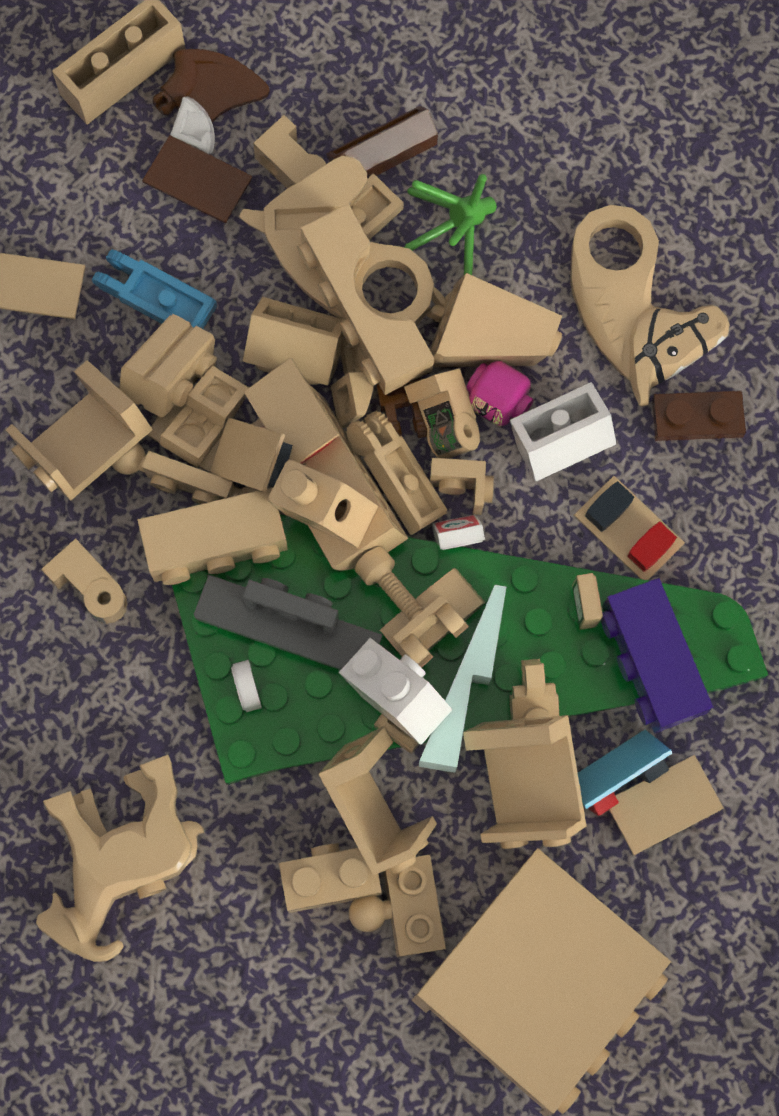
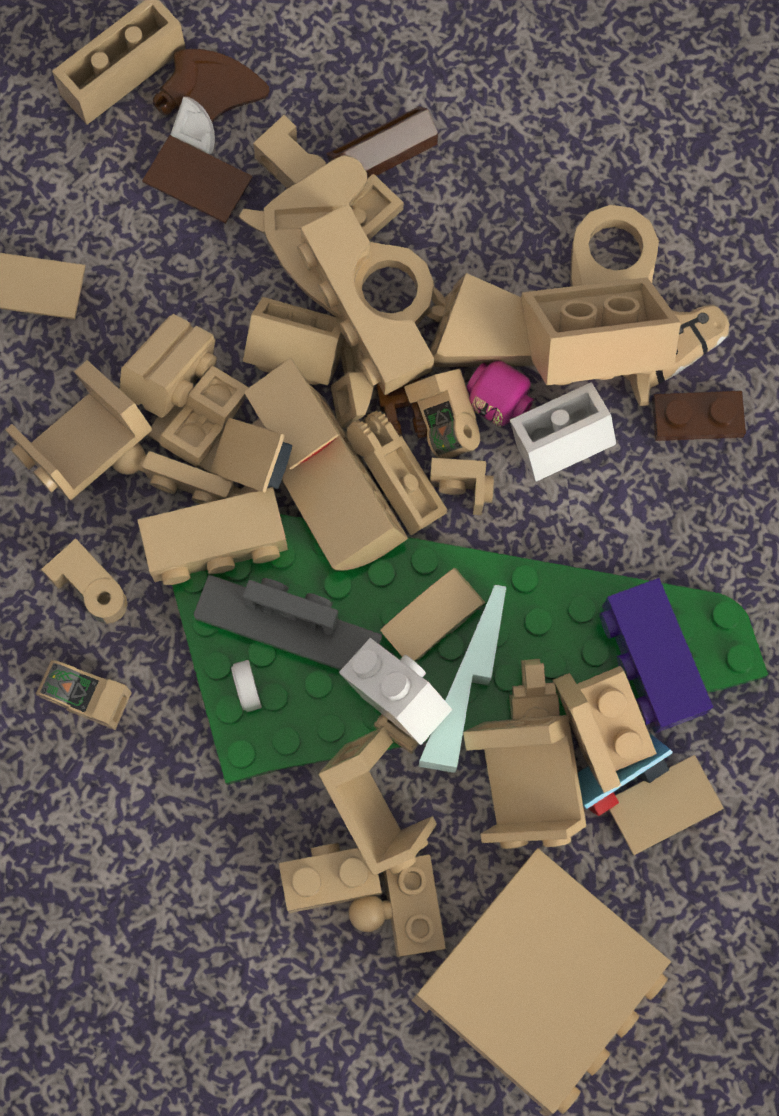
(84, 693): none -> leg
(117, 861): tan animal -> none
(155, 291): dark azure hinge -> none
(313, 501): tan torso -> none
(376, 568): tan bar -> none
(458, 532): white tile -> none
(463, 214): bright green plant -> none
(587, 601): tan tile -> none
(600, 331): none -> tan slope
(605, 723): none -> tan bracket
(629, 529): piece -> none

